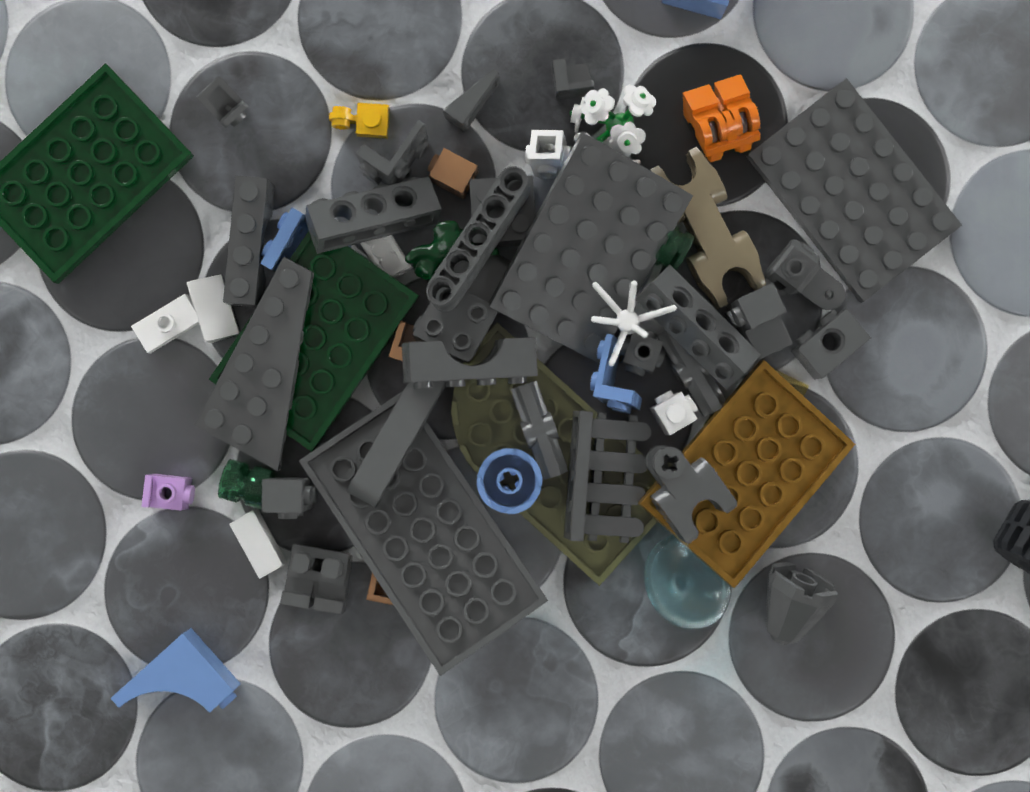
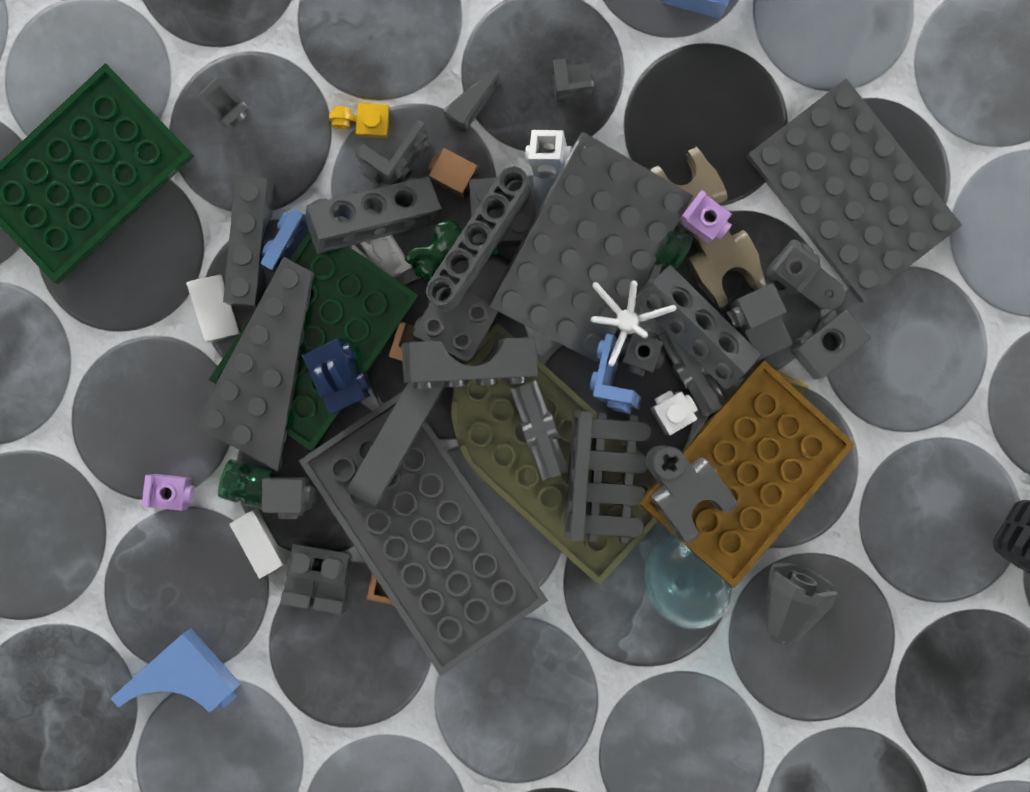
(166, 323): white plate -> none
(336, 375): none -> dark blue brick
(502, 497): medium blue brick -> none
(597, 108): white plant -> none
(694, 218): none -> lavender brick
(722, 117): orange hips -> none

